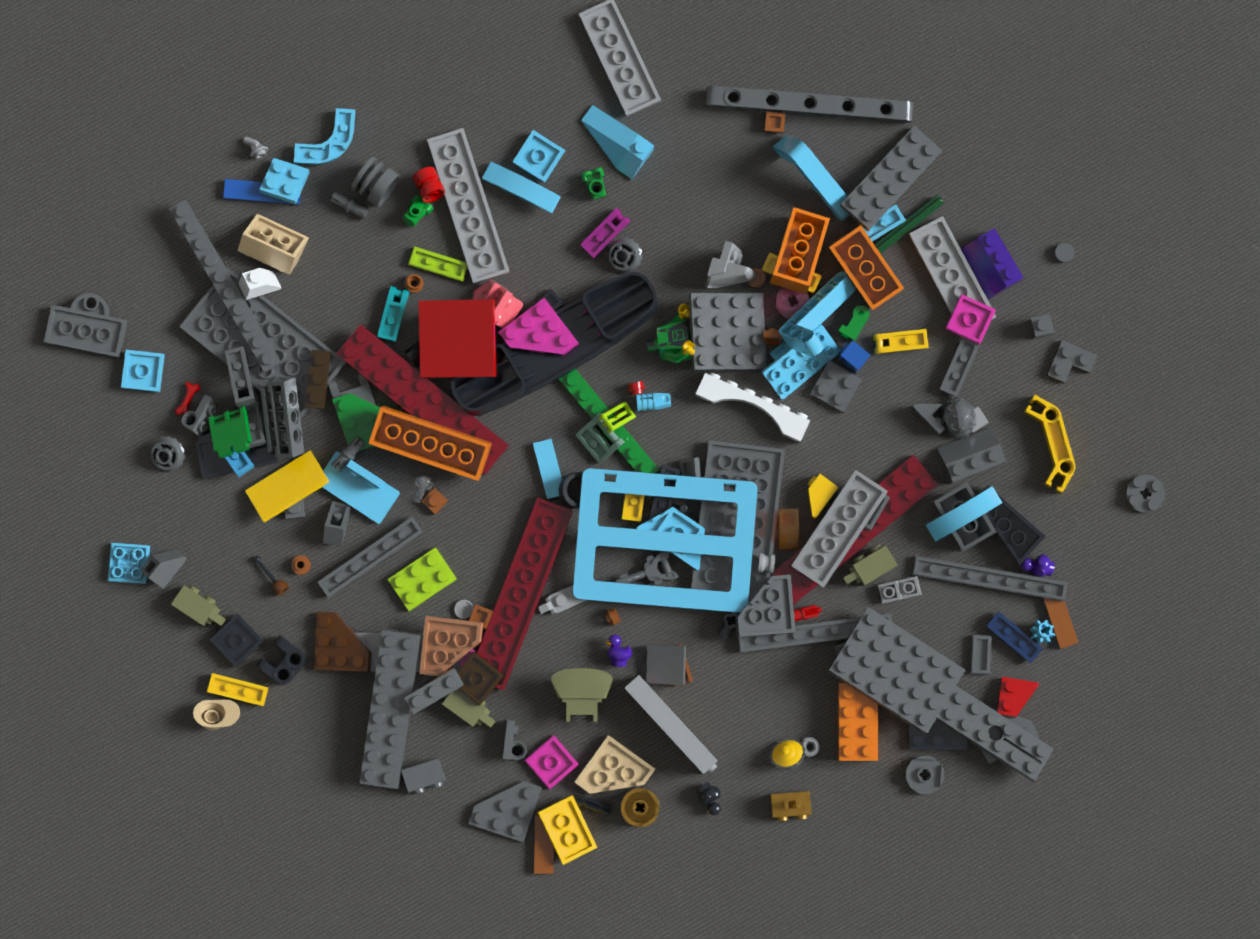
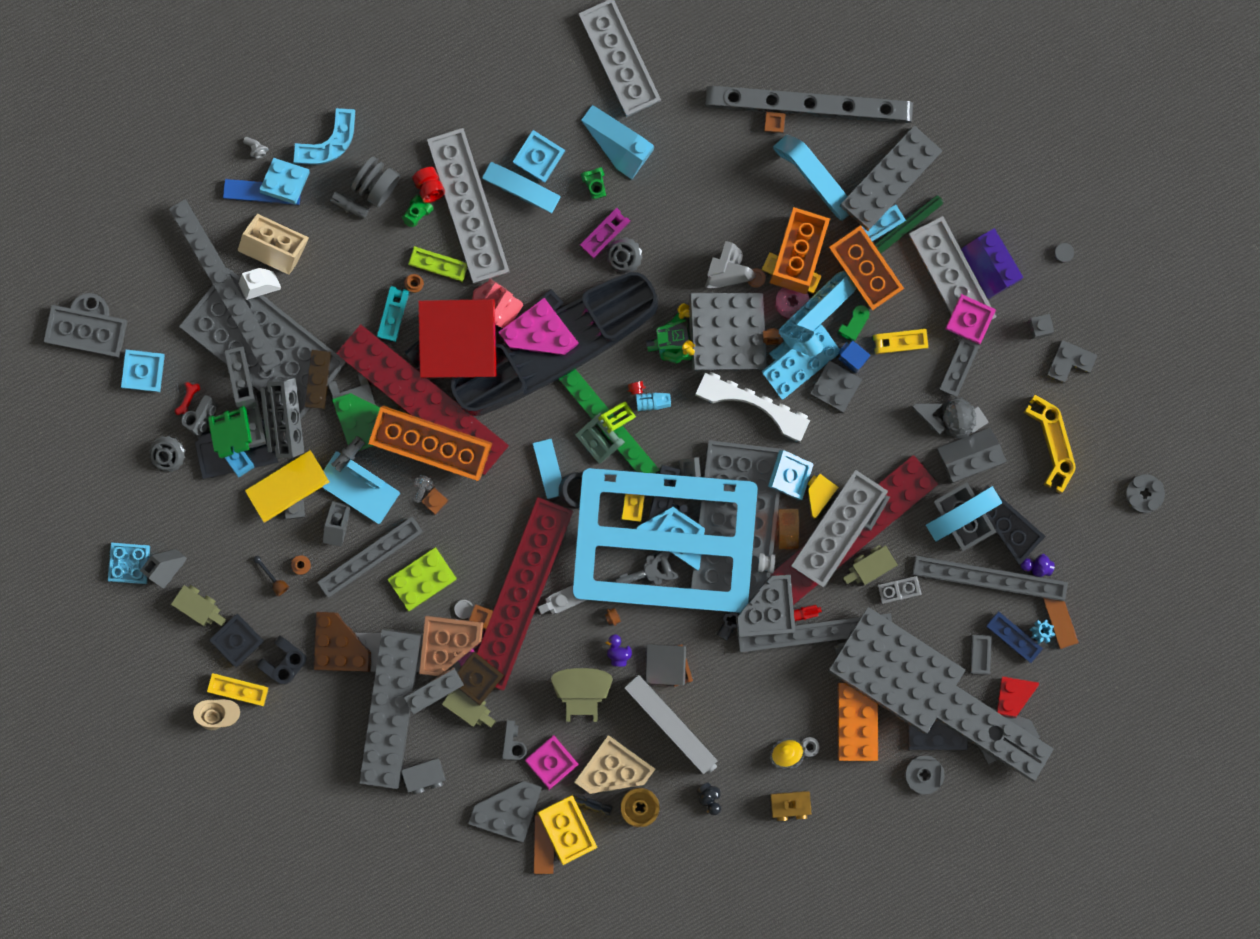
(790, 475): none -> plate

